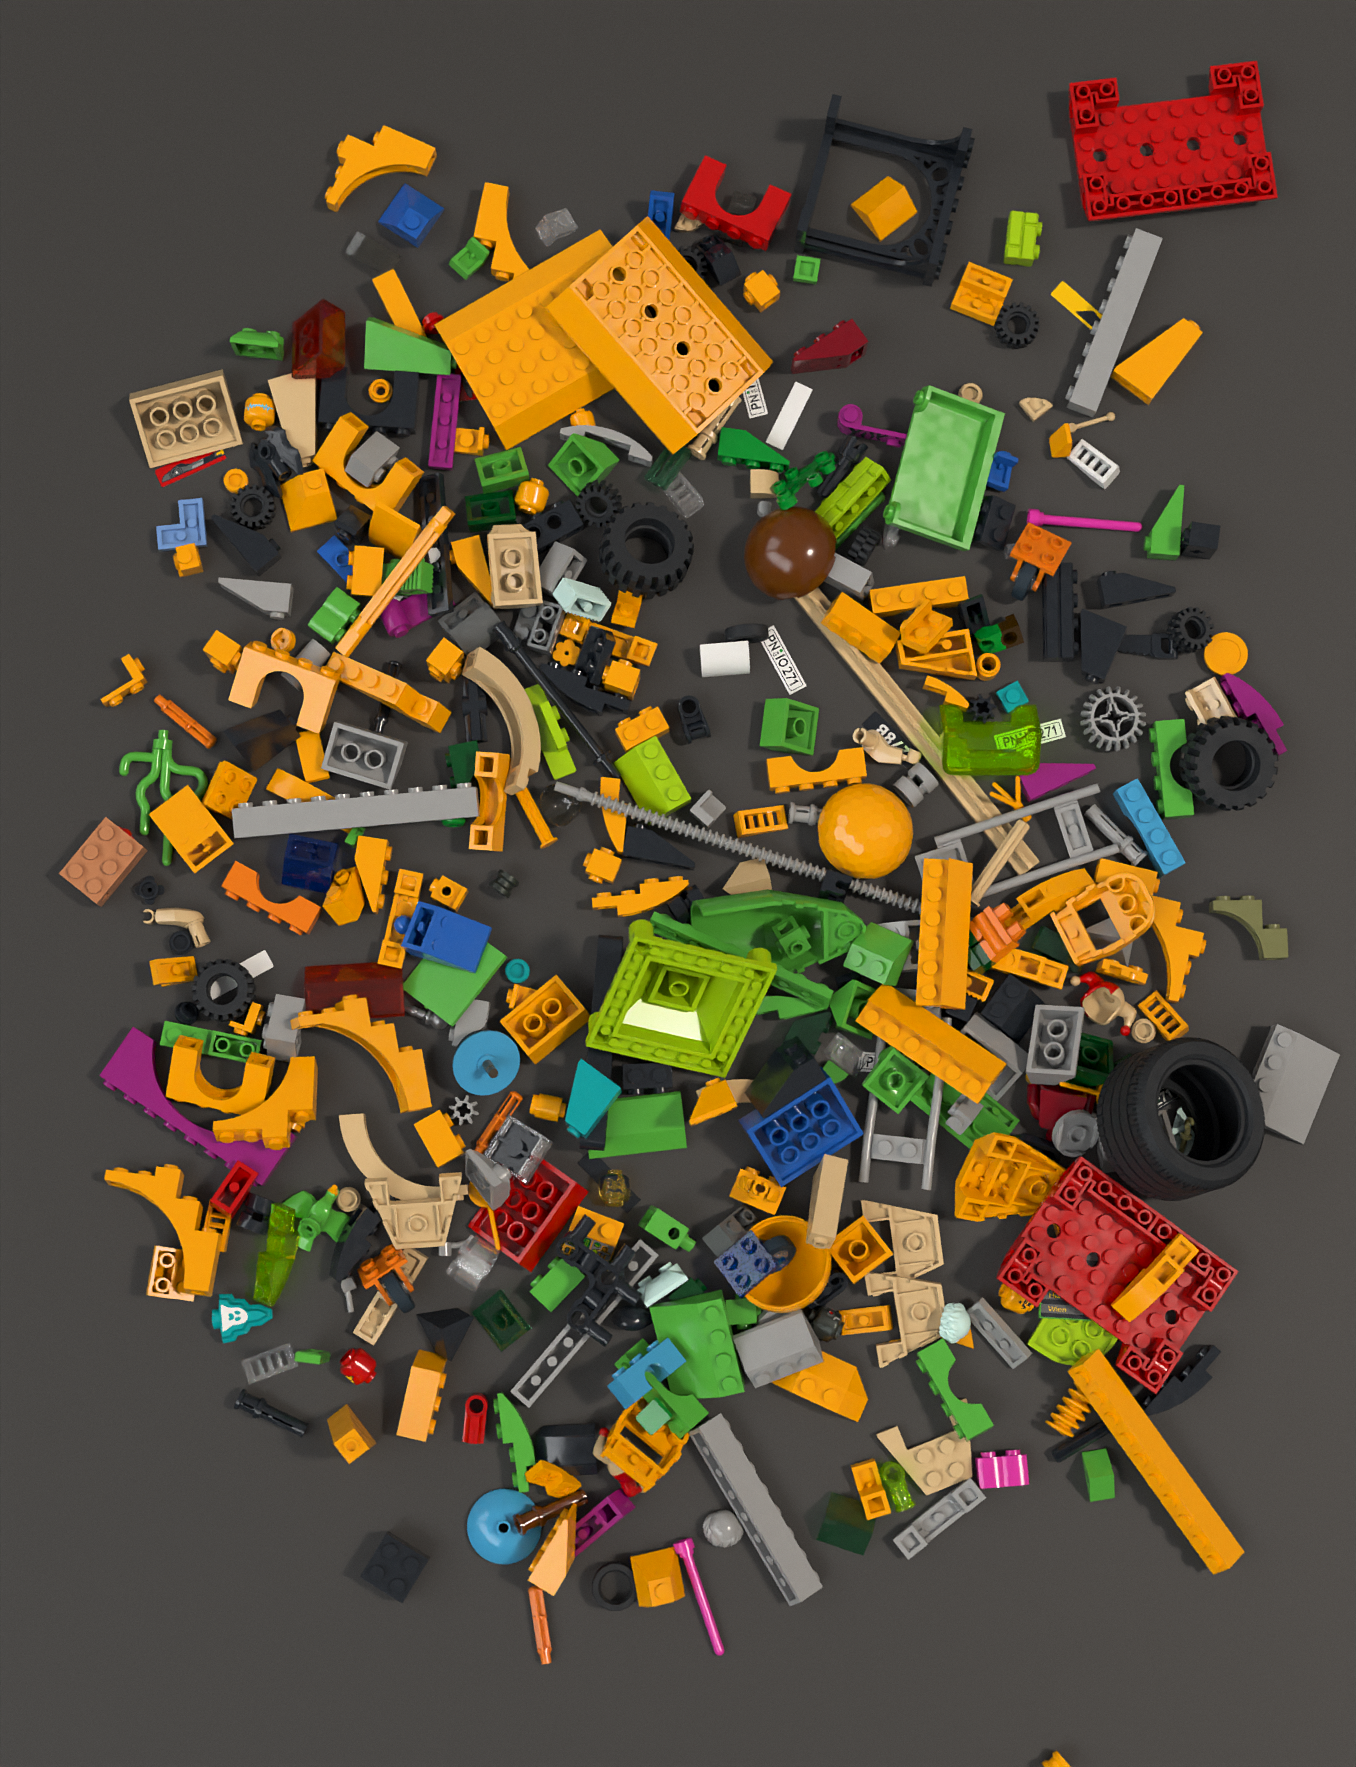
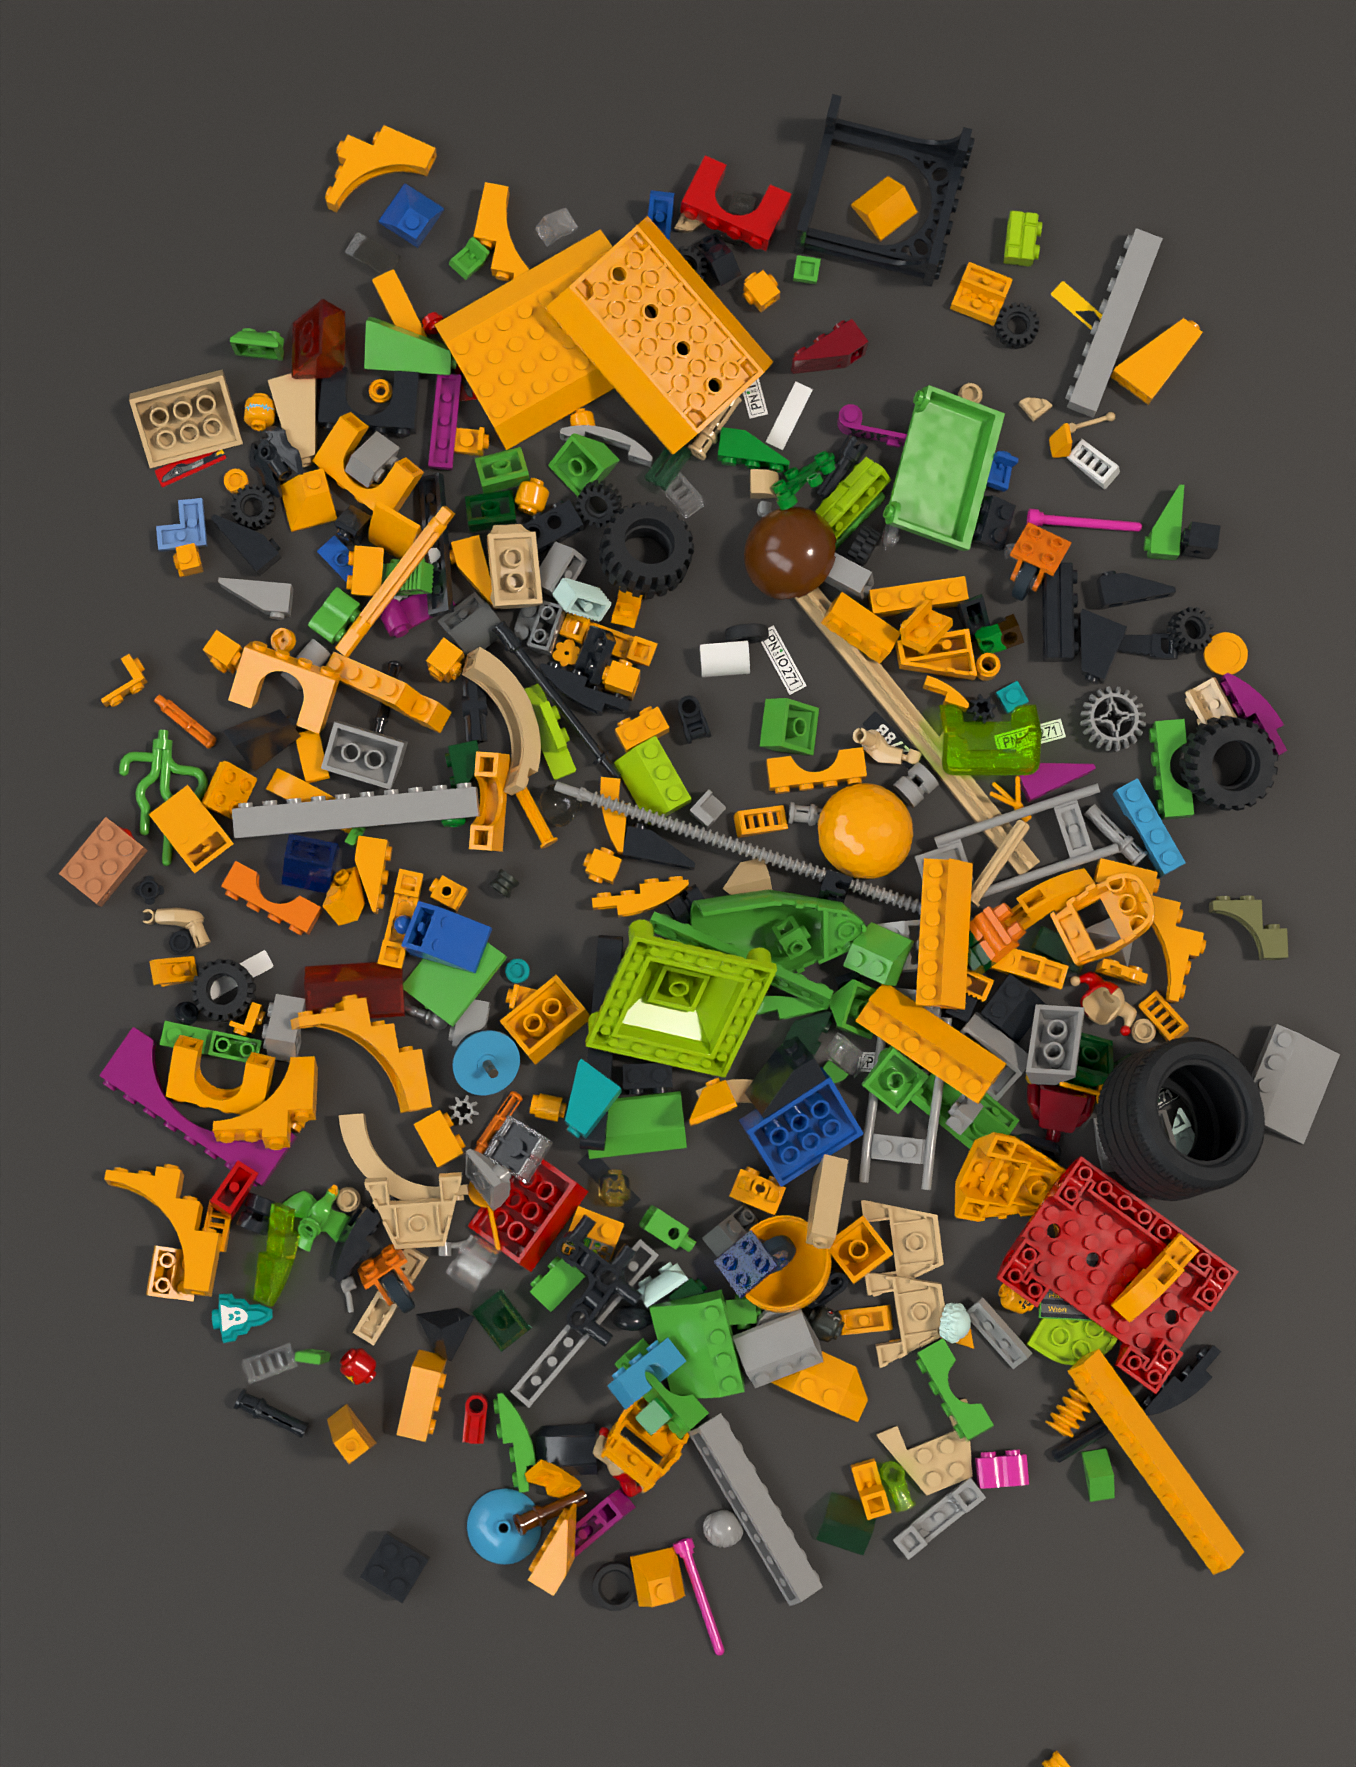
(540, 1623): orange piece -> none
(1075, 1133): light grey tile -> none
(1173, 175): red slope -> none
(1186, 1135): olive hand -> none

